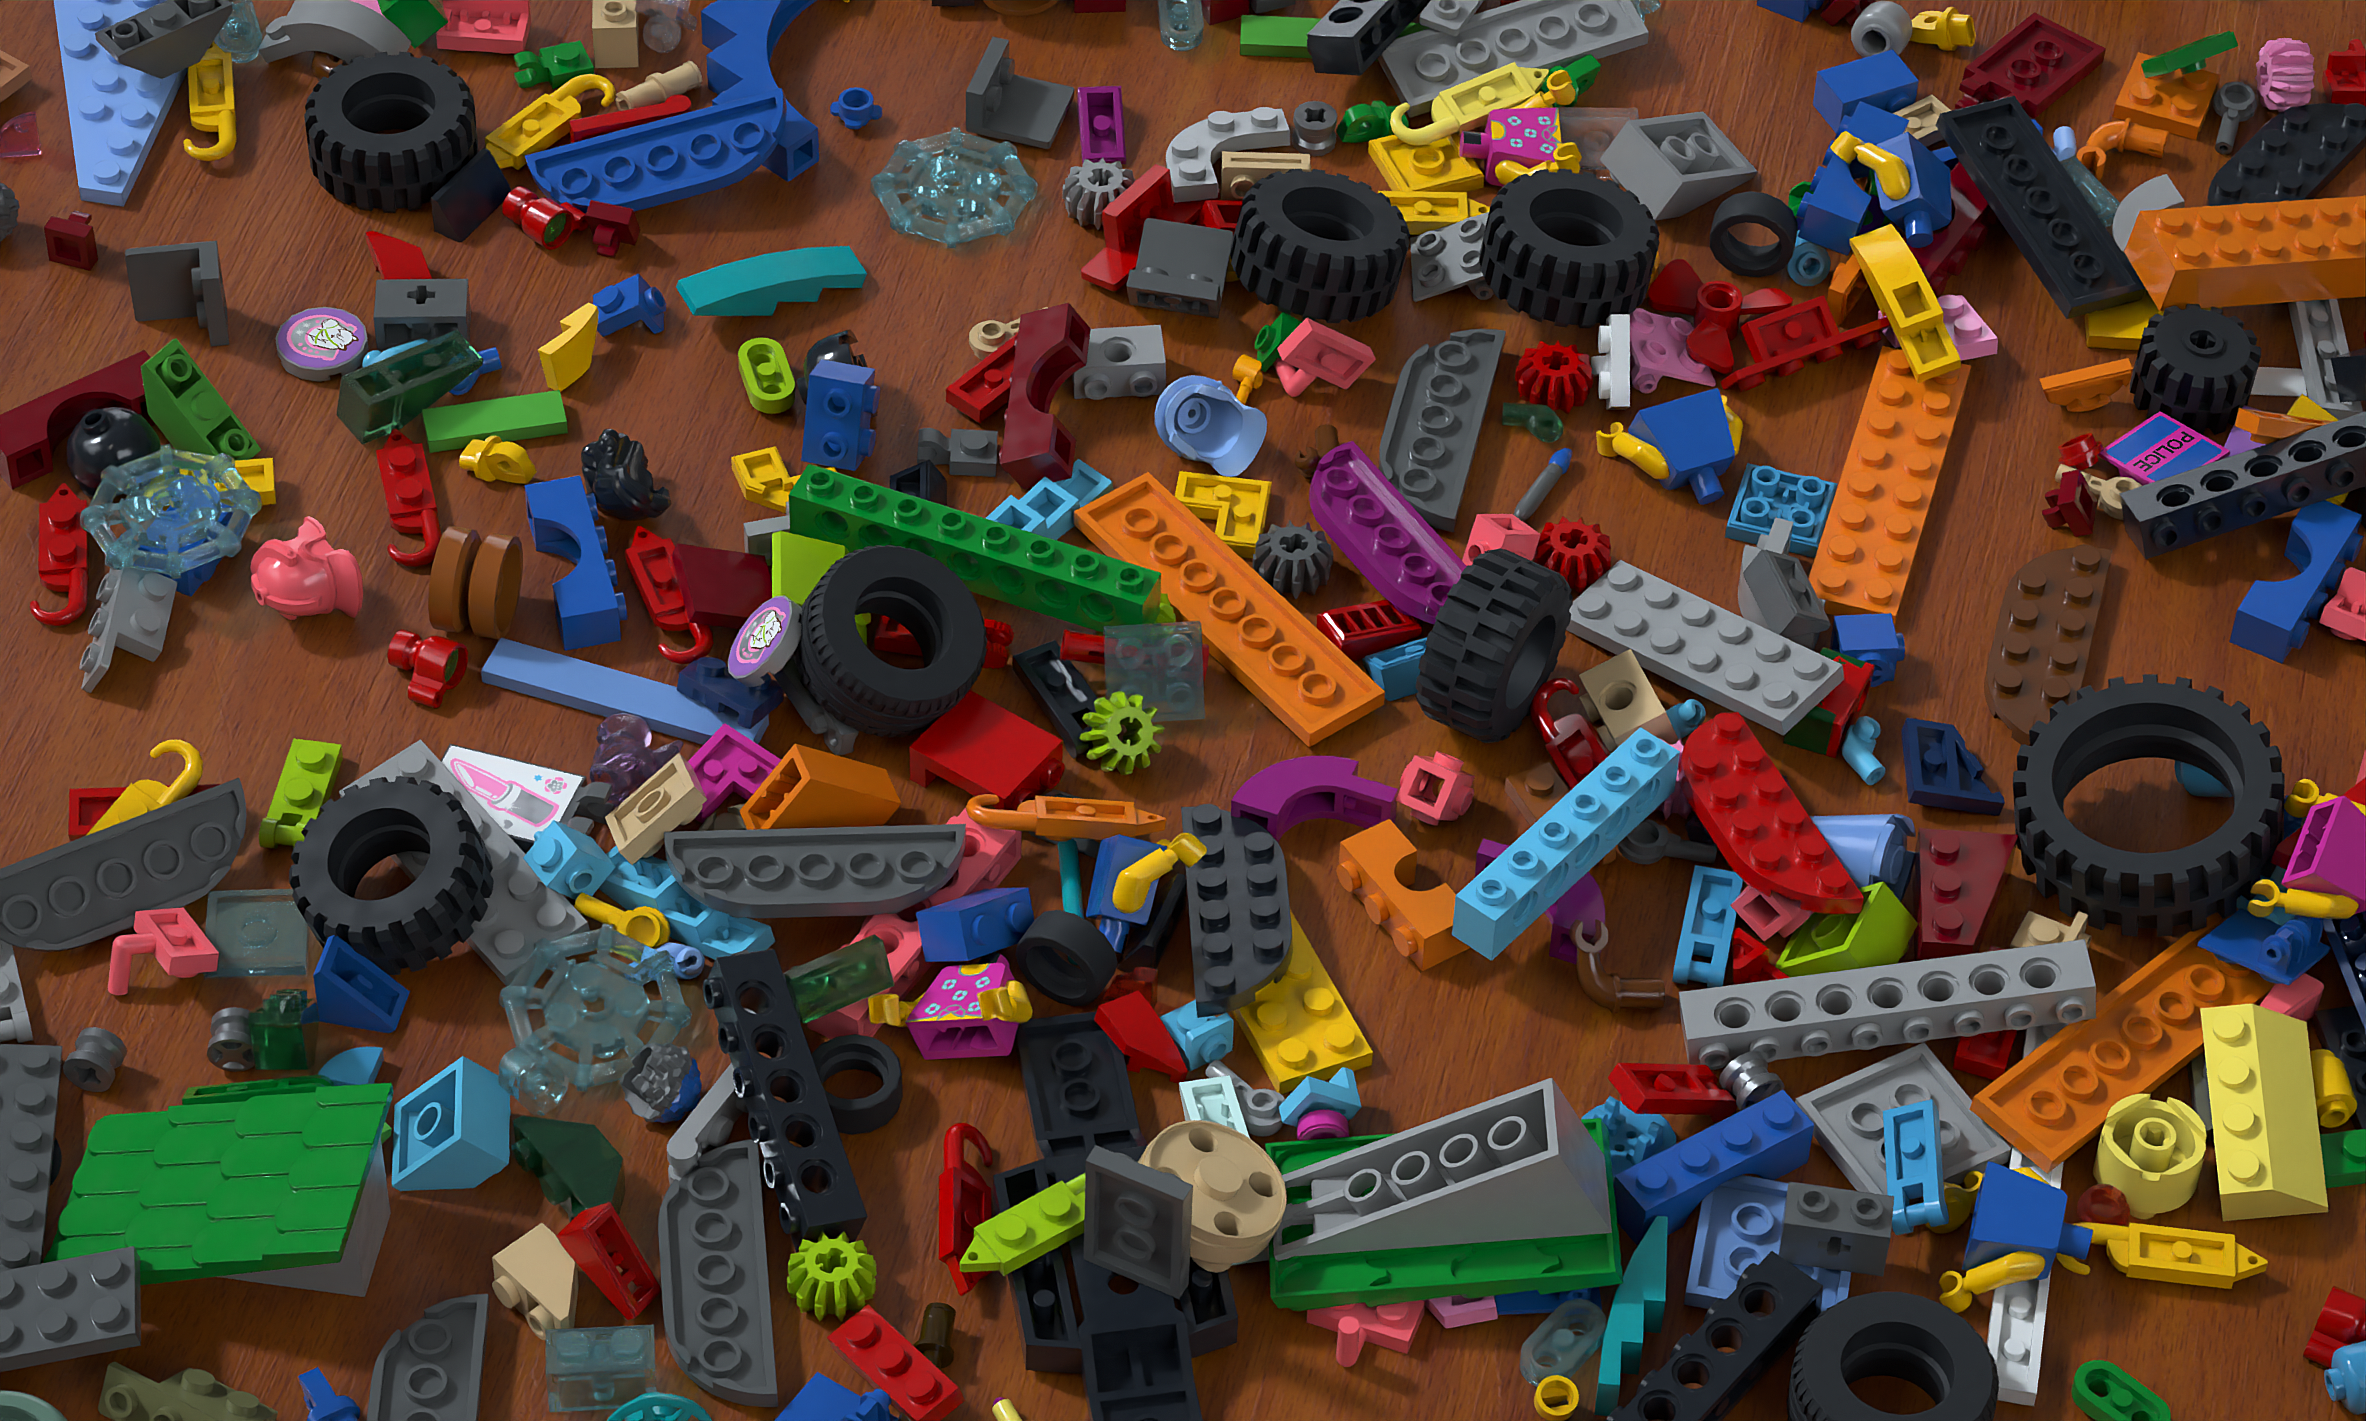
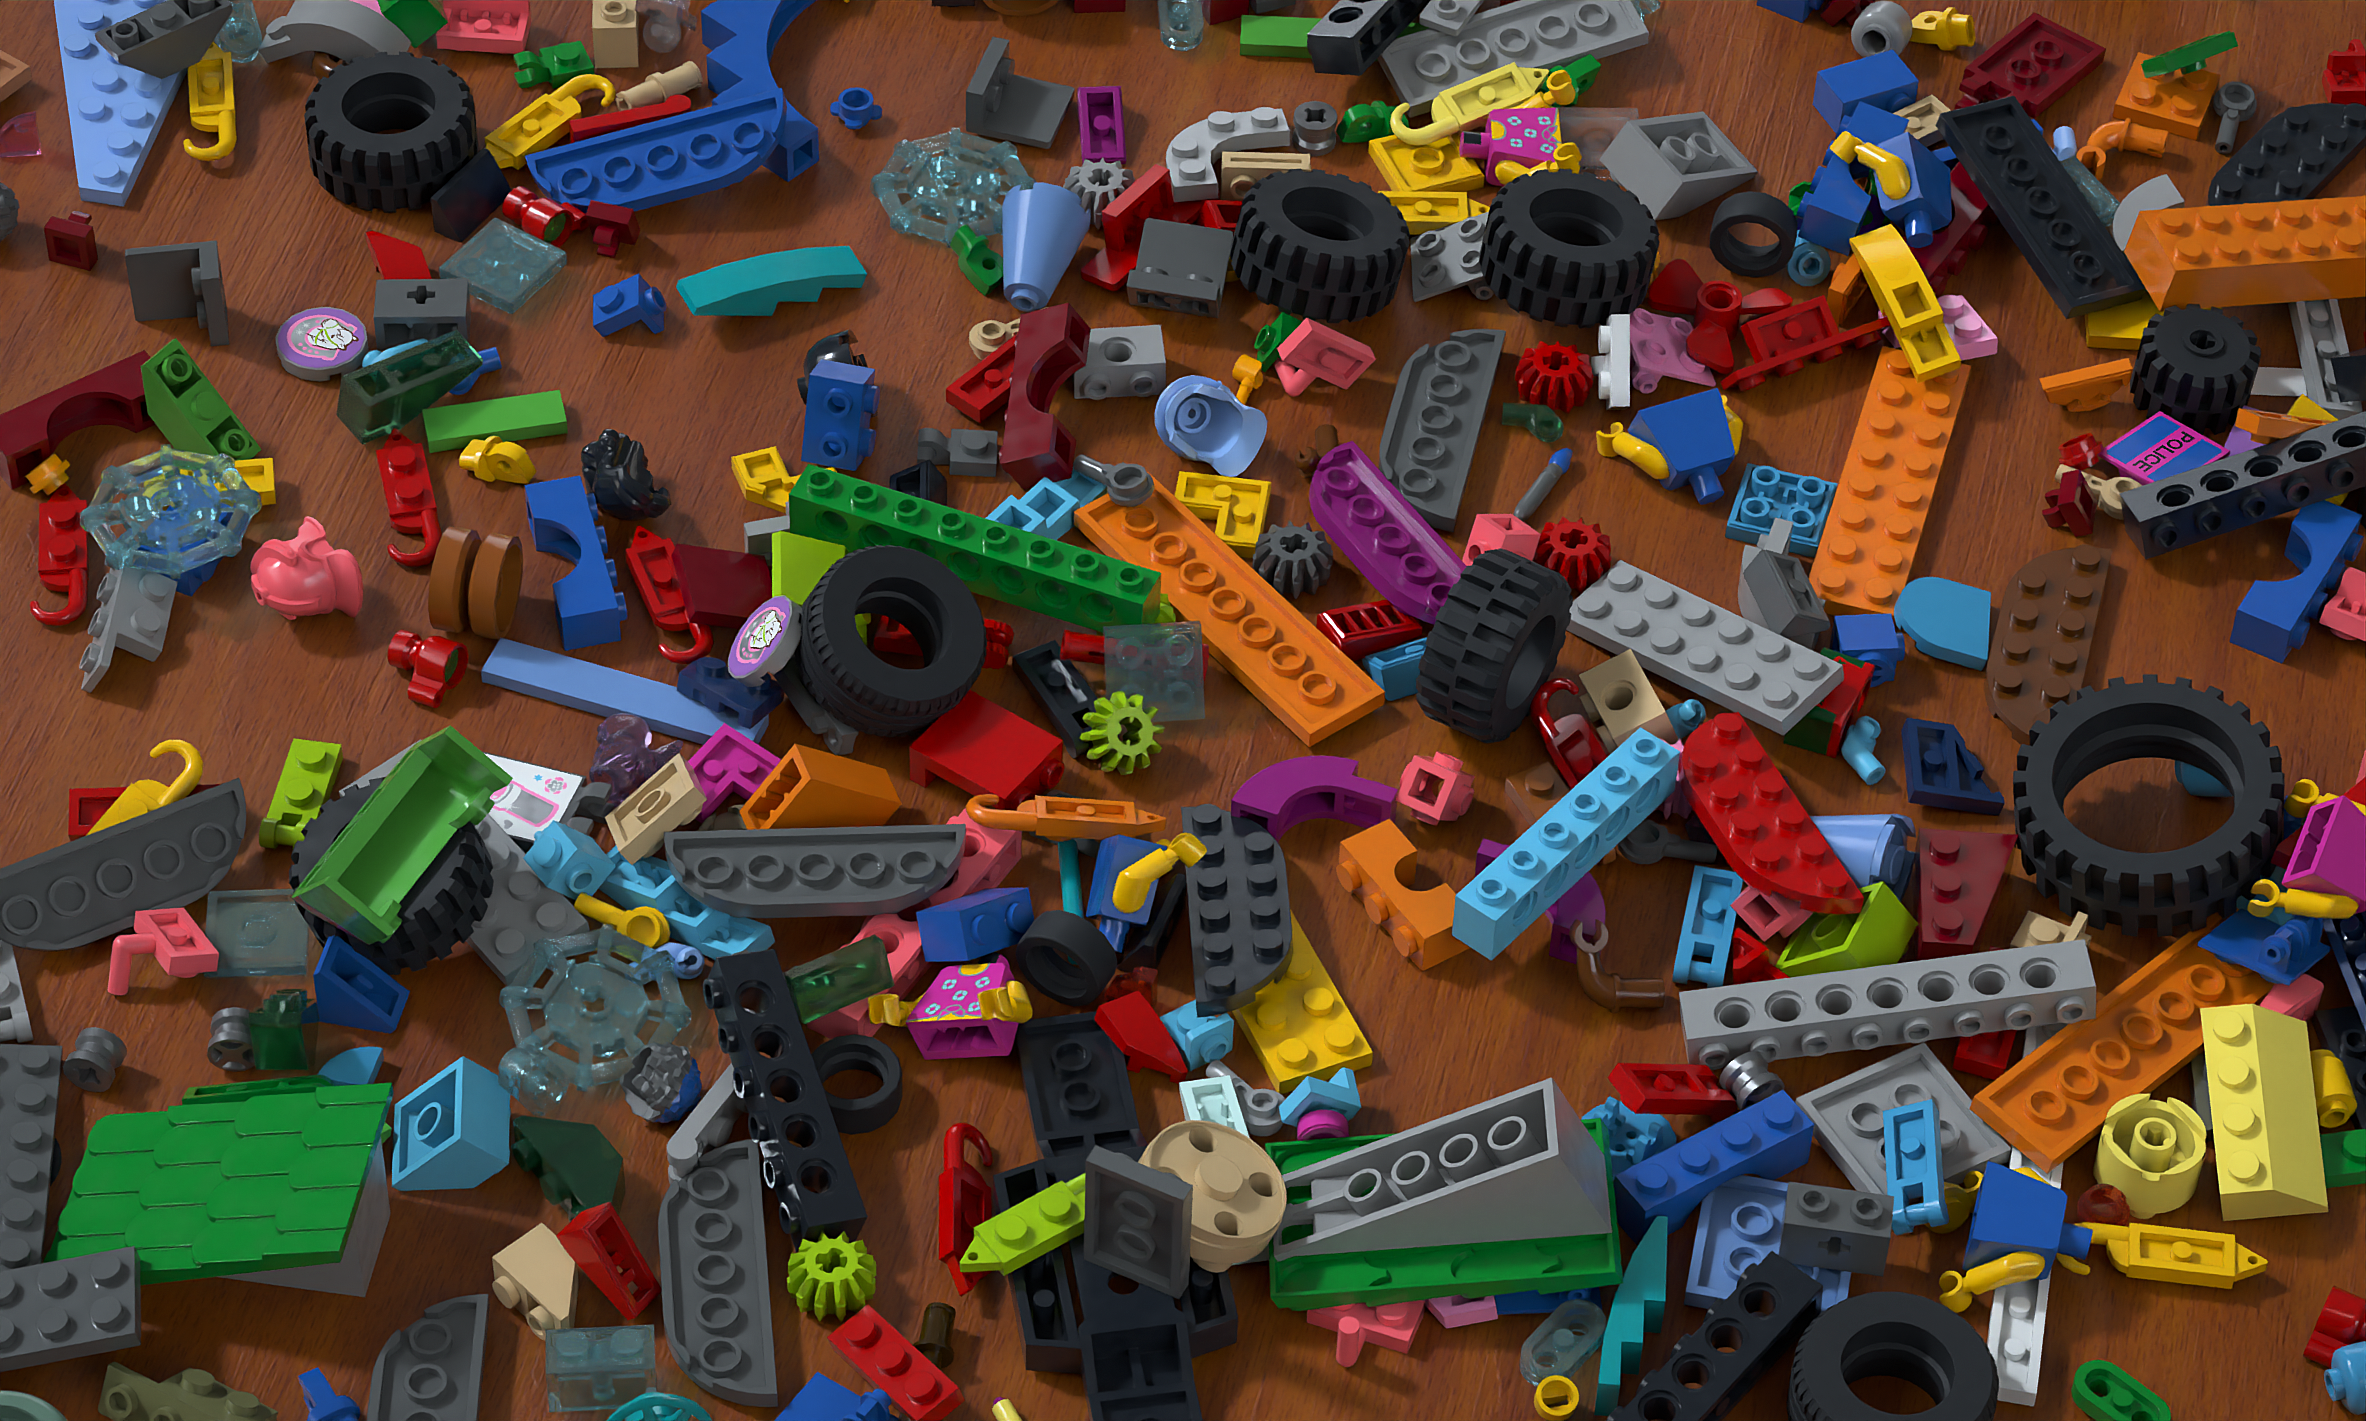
(48, 475): none -> light orange plate
(107, 439): black cylinder -> none
(399, 834): none -> bright green windscreen
(504, 265): none -> clear light blue tile
(571, 352): yellow slope -> none
(766, 375): lime plate -> none
(975, 257): none -> green piece
(1039, 240): none -> medium blue cone
(1126, 483): none -> dark grey plate
(1946, 620): none -> dark azure tile
(2284, 74): bright pink gear -> none

